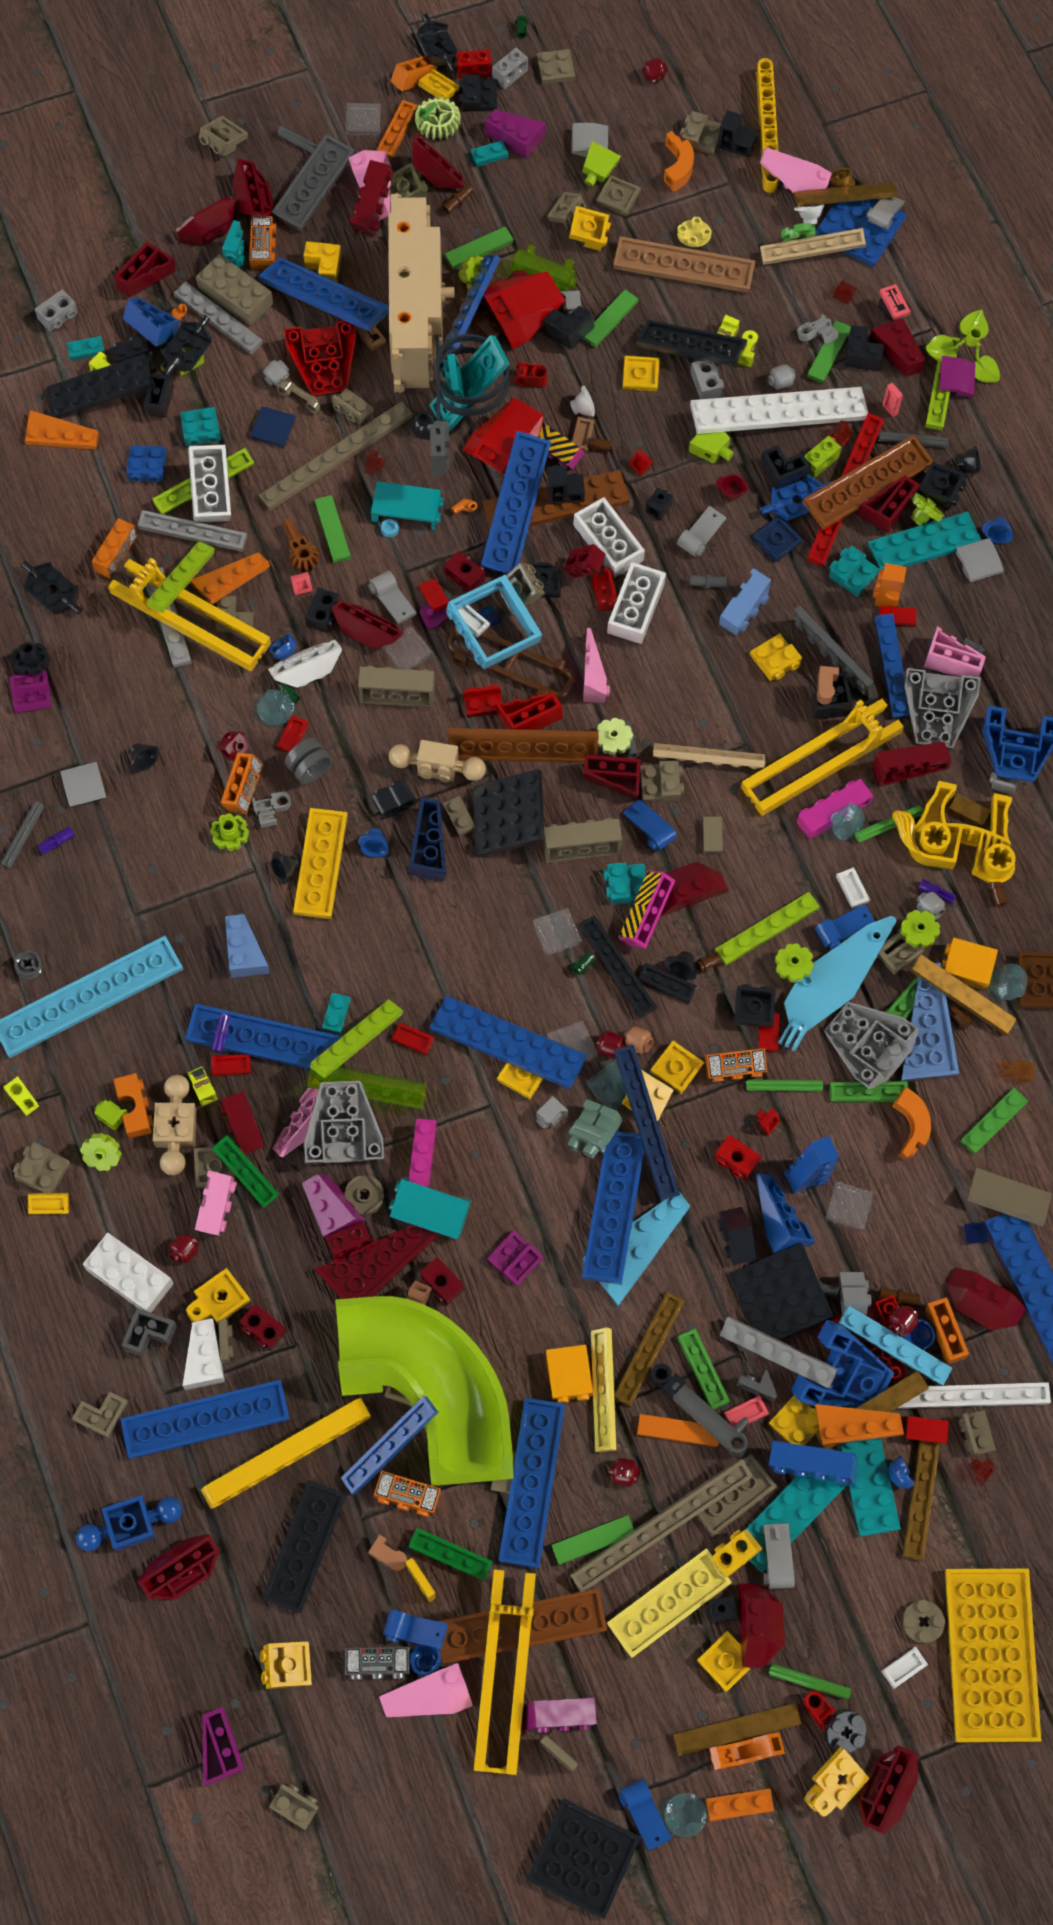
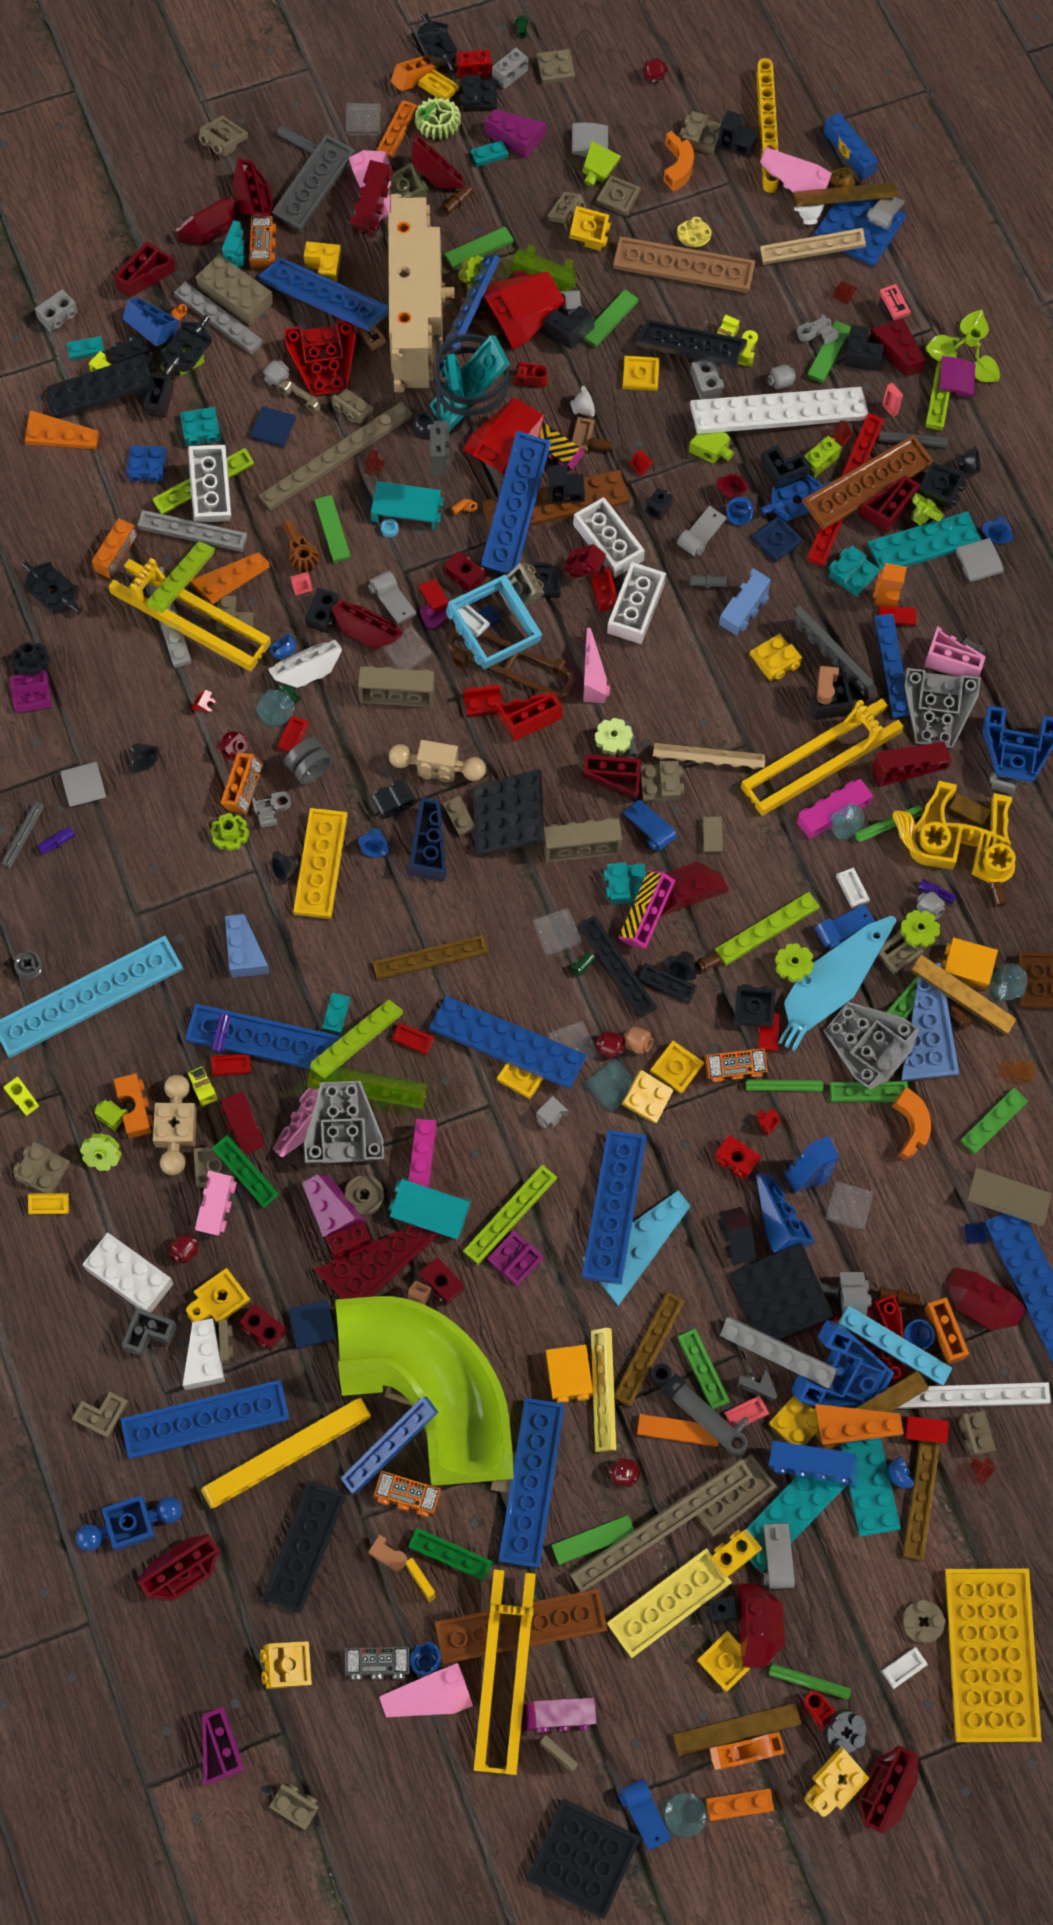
(201, 701): none -> tile
(312, 1324): none -> dark blue tile
(414, 1629): blue door -> none
(430, 957): none -> pearl gold tile
(510, 1215): none -> lime plate
(524, 744): dark orange plate -> none
(594, 1128): sand green hips -> none
(646, 1123): dark blue plate -> none
(739, 510): none -> blue hair
(799, 232): bright green plate -> none
(850, 146): none -> blue brick
(903, 1320): dark red head -> none

